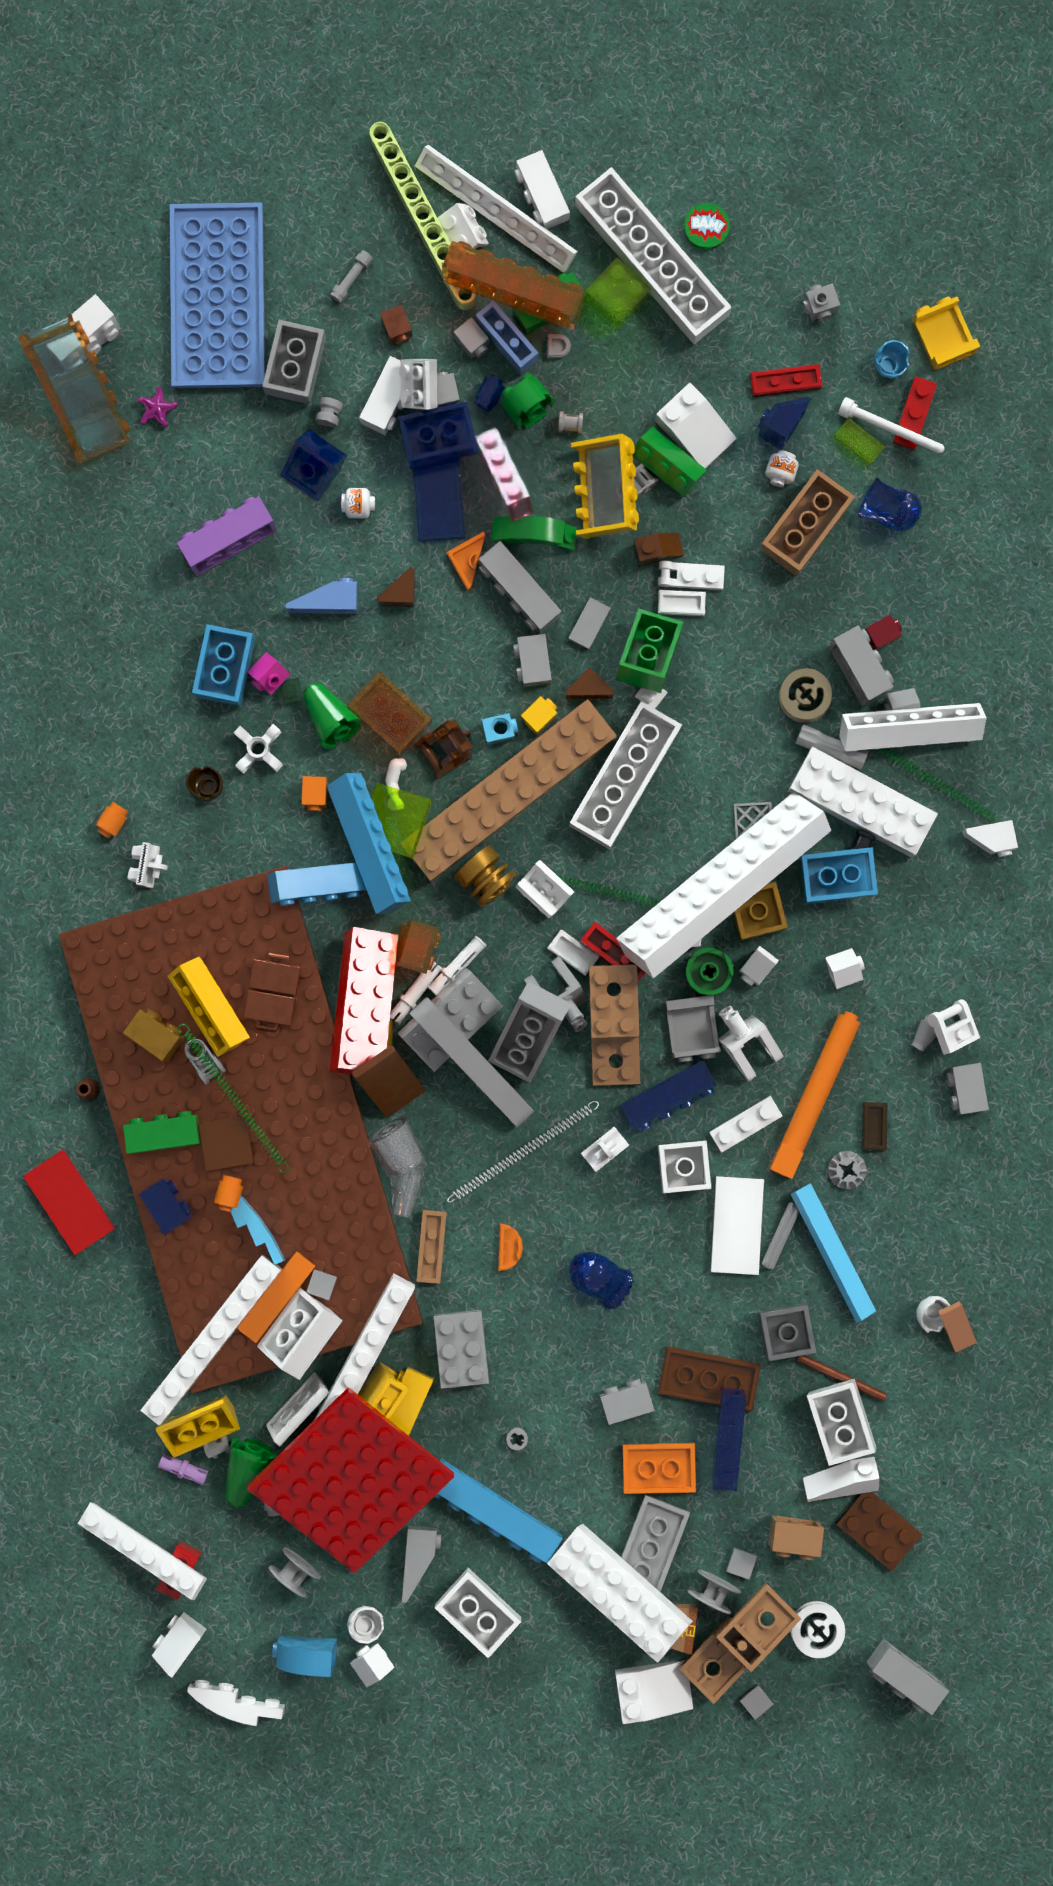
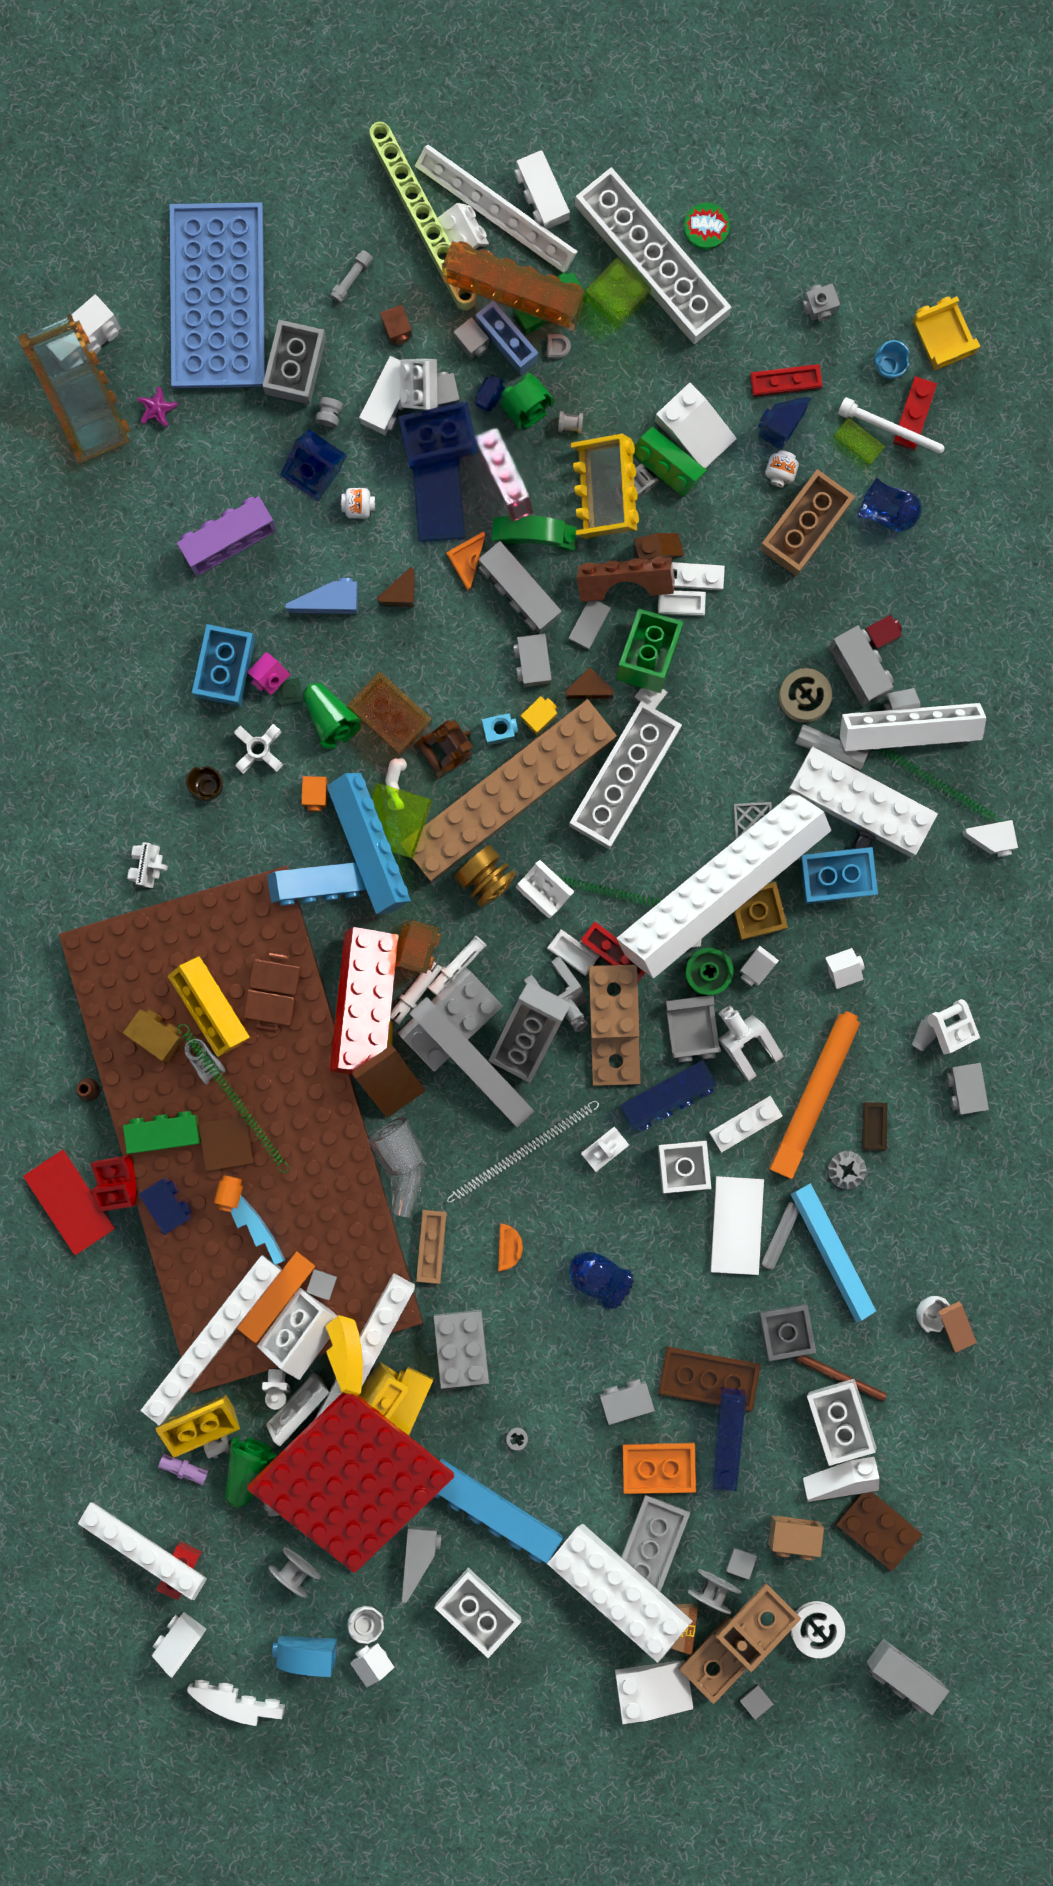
(111, 820): orange brick -> none
(114, 1183): none -> red slope
(276, 1389): none -> white hips
(346, 1354): none -> yellow slope
(653, 574): none -> copper arch

